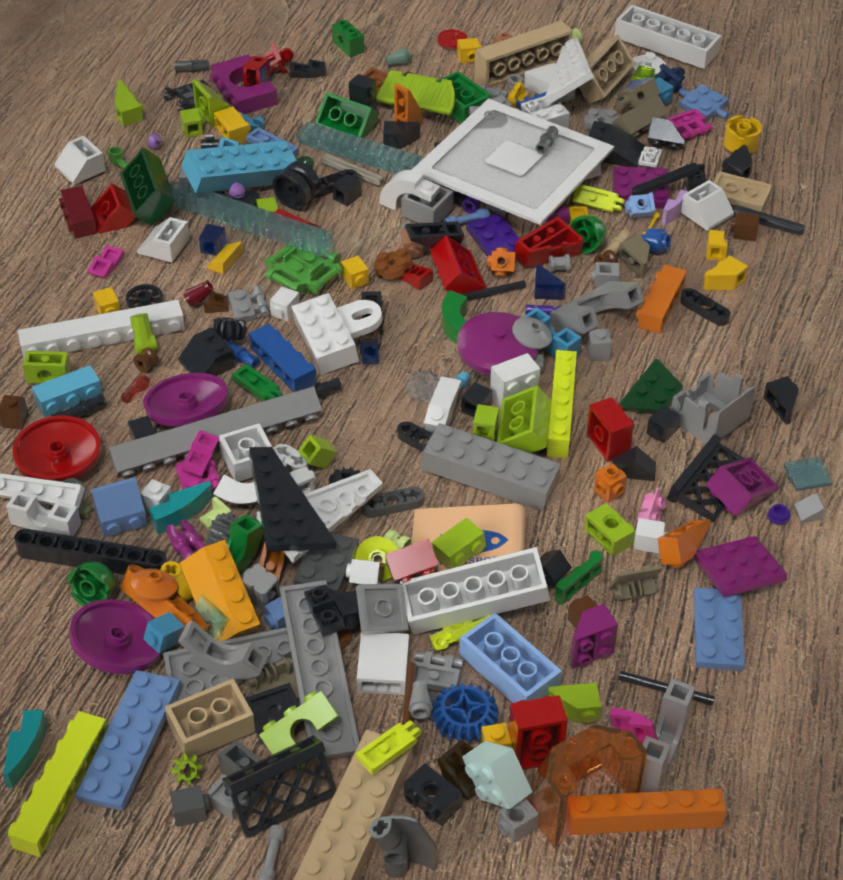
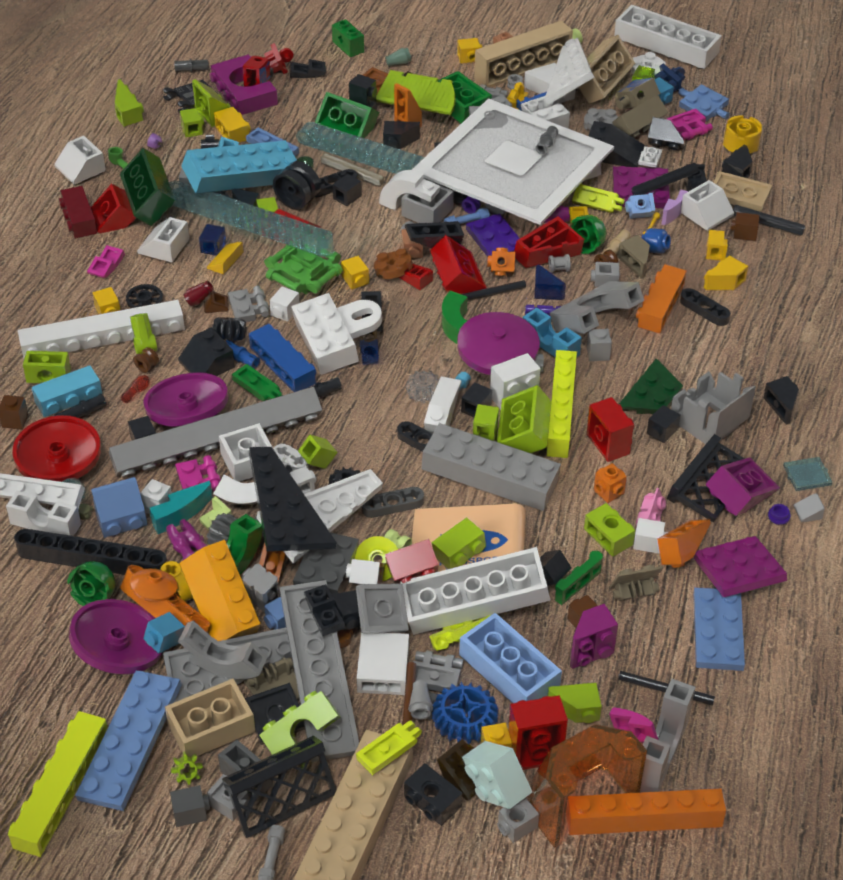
(24, 746): teal slope -> none
(200, 453): dark pink slope -> none
(211, 615): clear light blue piece -> none
(237, 190): medium lavender hinge -> none
(254, 123): dark azure bar -> none
(403, 842): dark grey panel -> none
(449, 38): red wheel -> none
(532, 333): light grey dish -> none
(636, 464): black slope -> none

